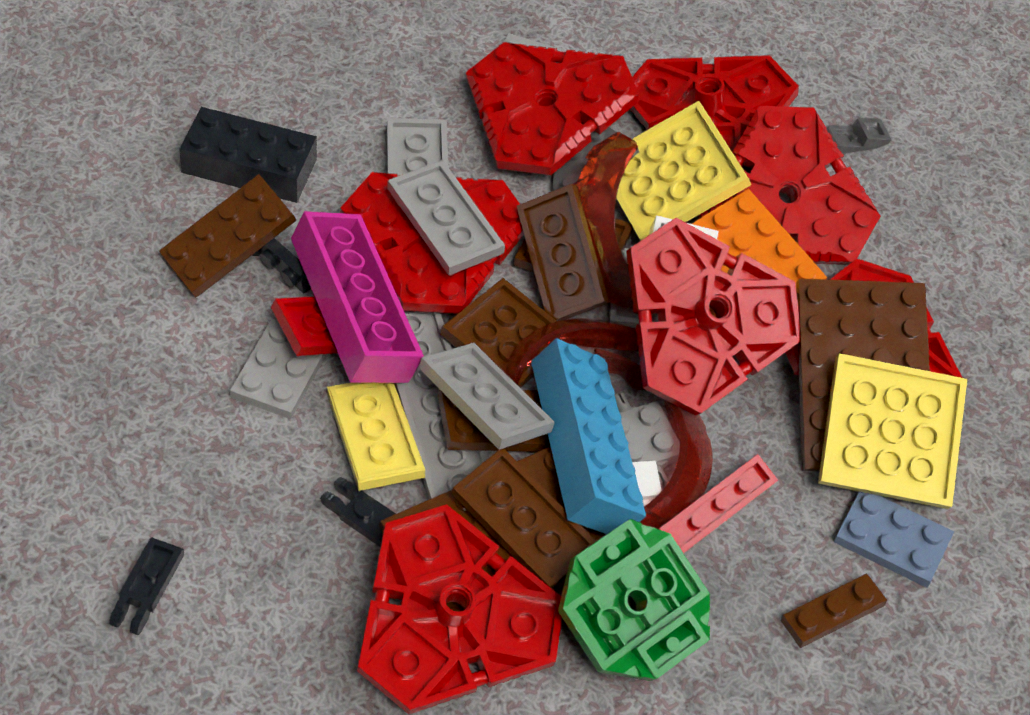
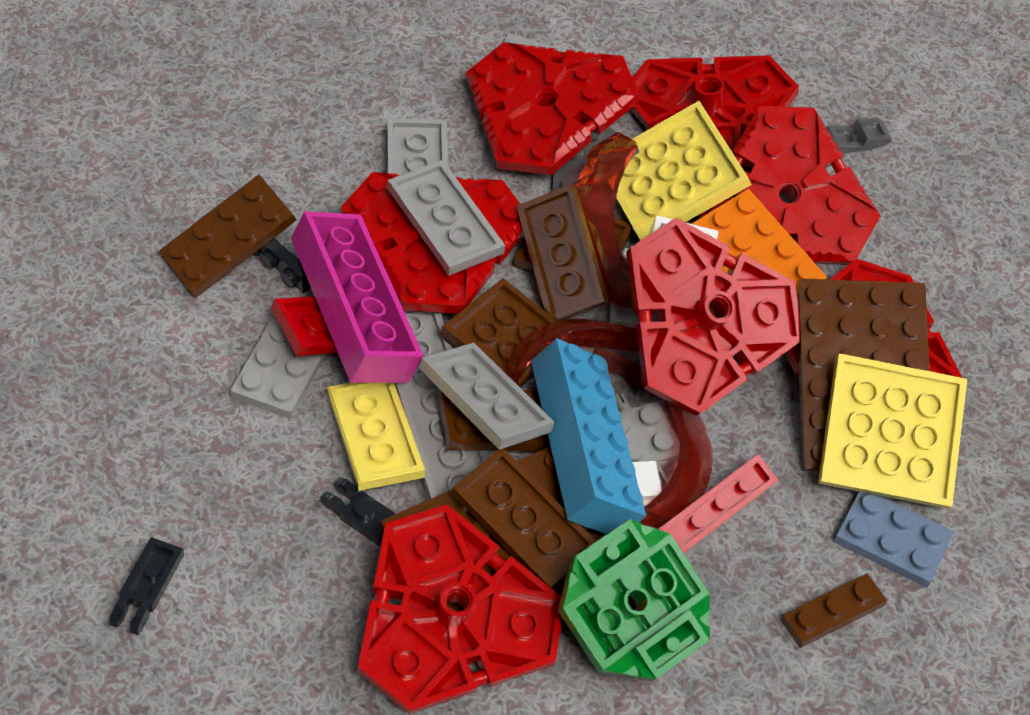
(239, 148): black brick -> none

